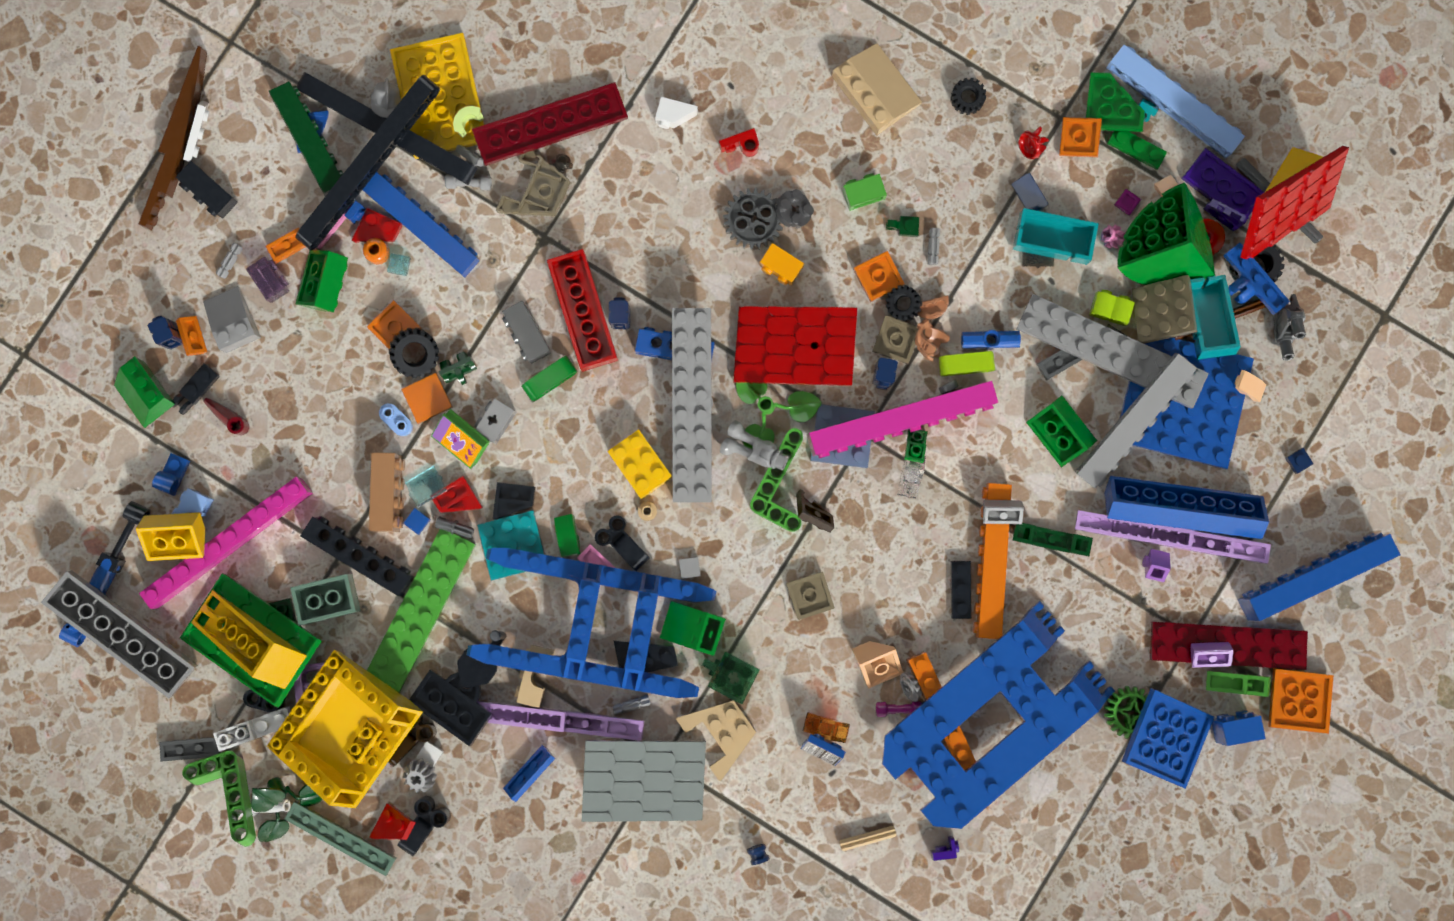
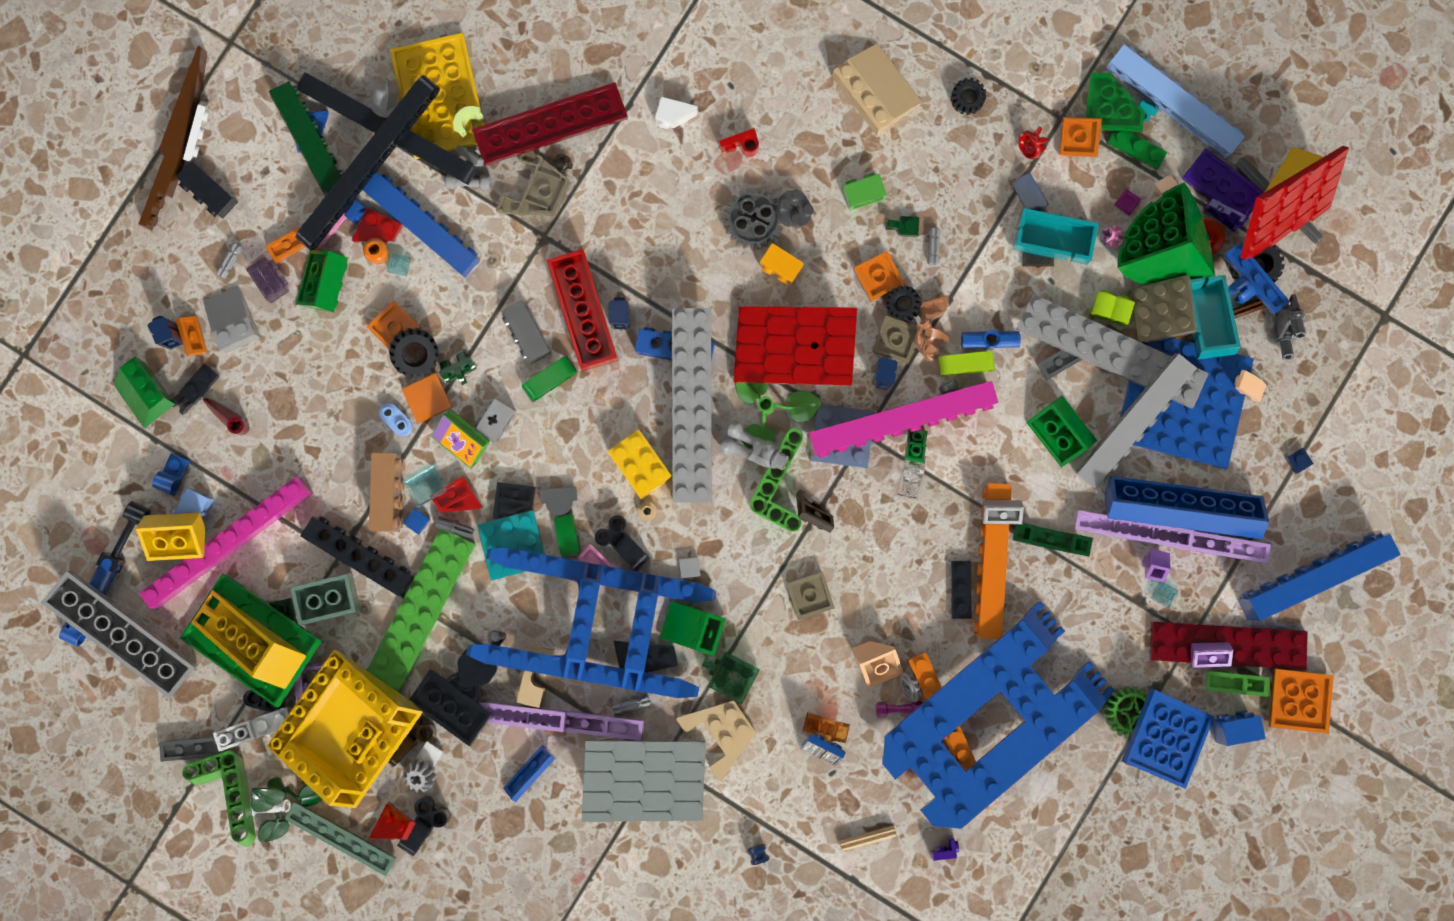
(559, 500): none -> dark grey piece
(1164, 594): none -> clear light blue tile

